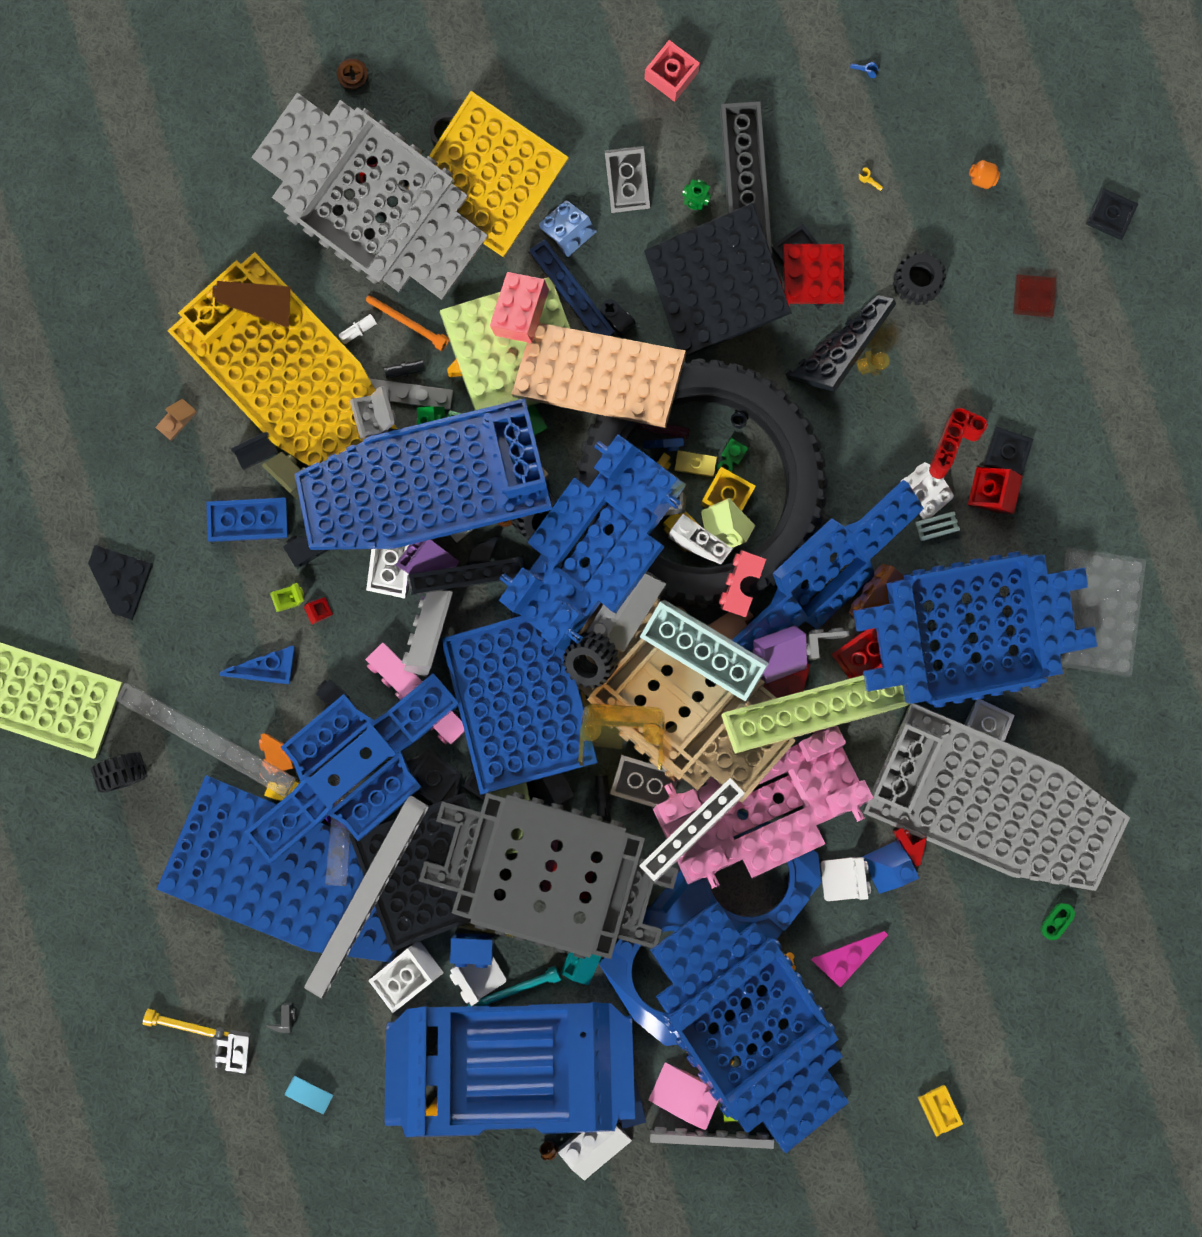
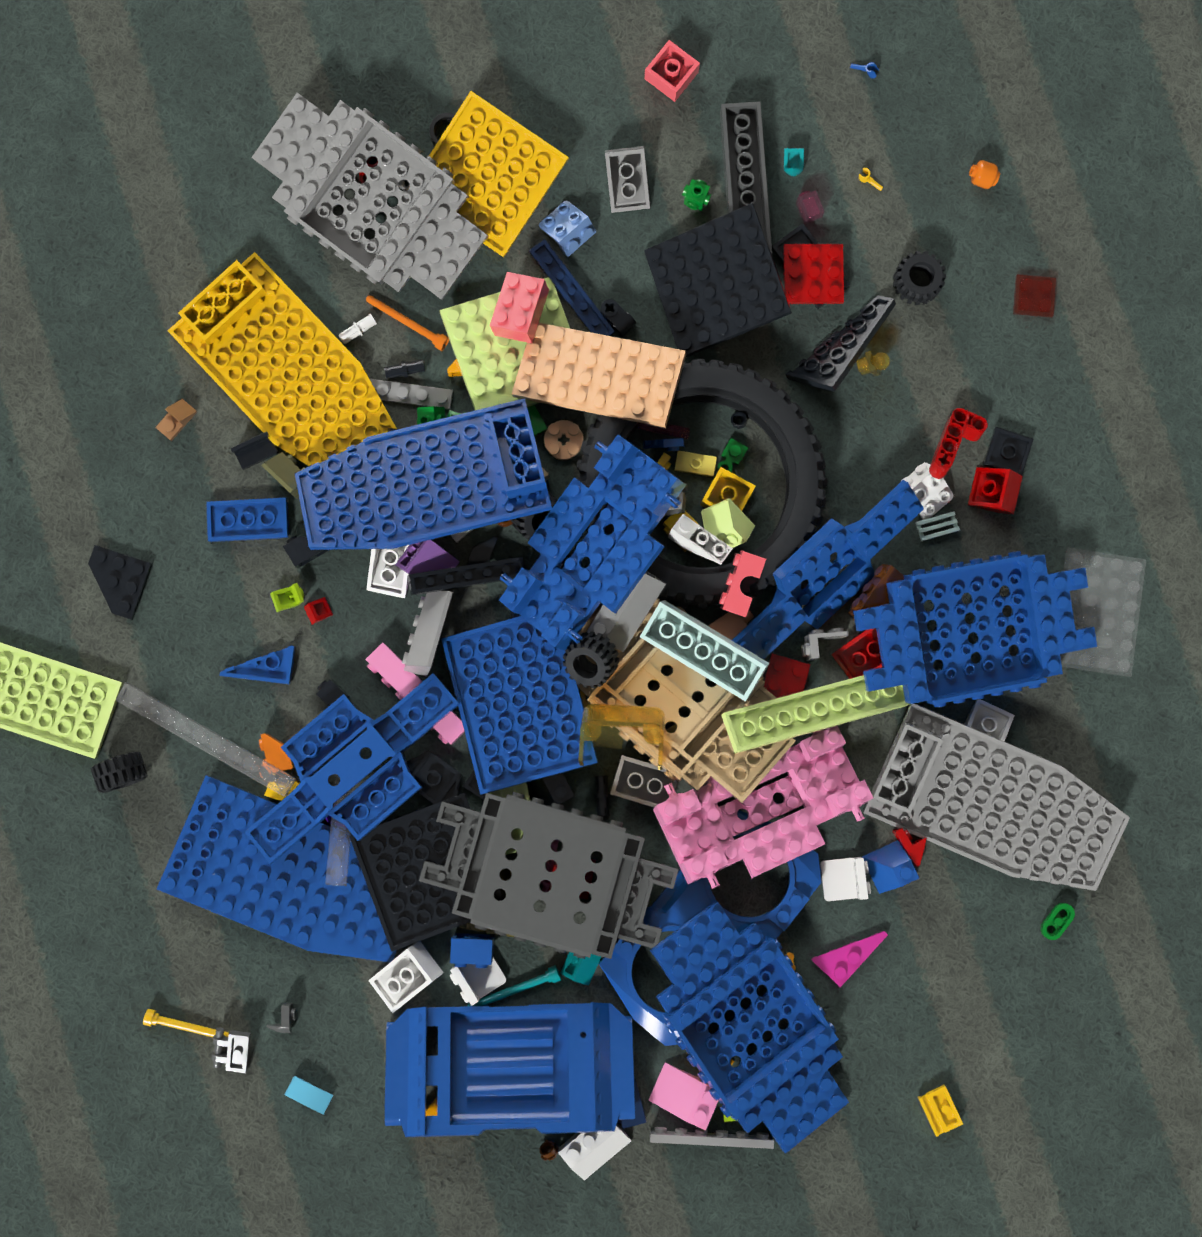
(259, 300): reddish brown slope -> none
(344, 70): reddish brown gear -> none
(366, 896): light grey beam -> none
(373, 413): light grey bracket -> none
(555, 447): none -> light nougat plate
(692, 830): white brick -> none
(784, 652): medium lavender brick -> none
(793, 161): none -> teal plate
(809, 206): none -> clear pink brick
(1111, 214): black plate -> none

